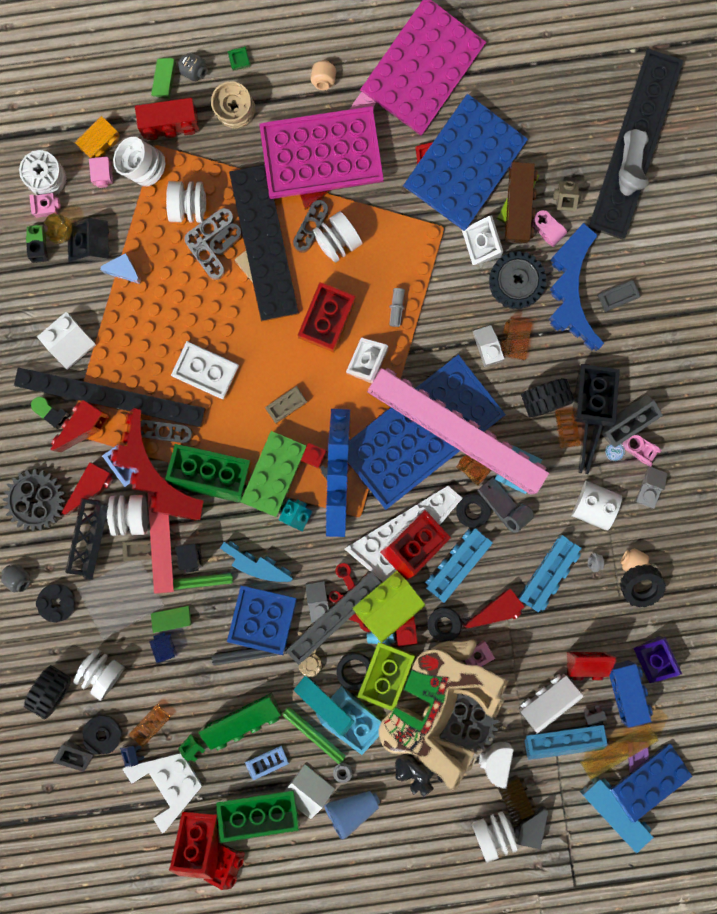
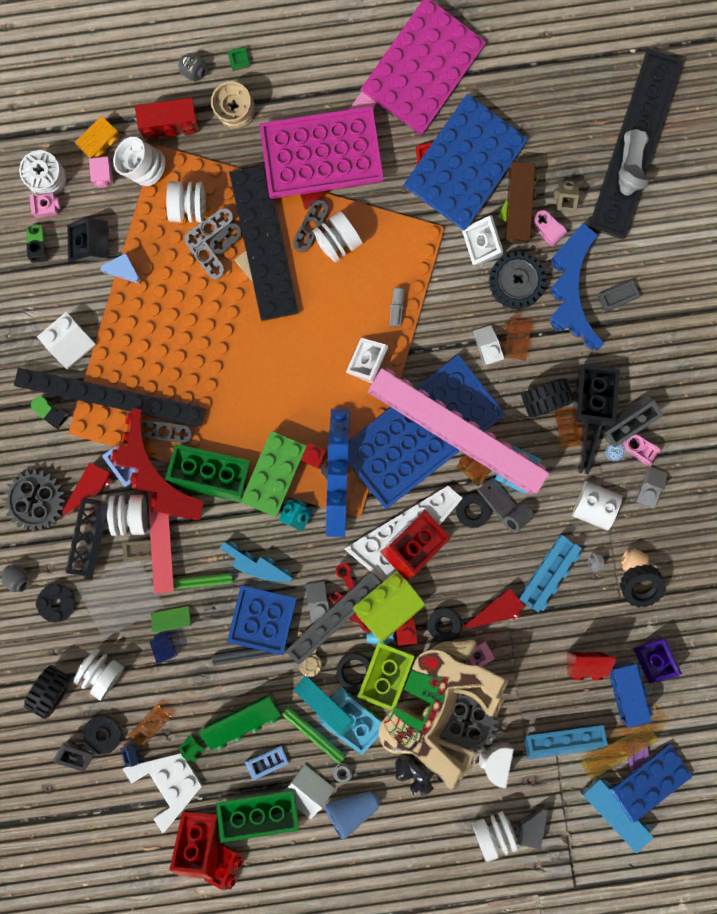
(58, 228): clear yellow hair -> none
(84, 423): red slope -> none
(163, 78): bright green slope -> none
(189, 557): black brick -> none
(205, 370): white tile -> none
(286, 404): dark tan plate -> none
(323, 75): light nougat head -> none
(326, 317): red brick -> none
(458, 565): dark azure brick -> none
(516, 800): dark brown brick -> none
(550, 702): white slope -> none
(596, 719): dark grey tile -> none

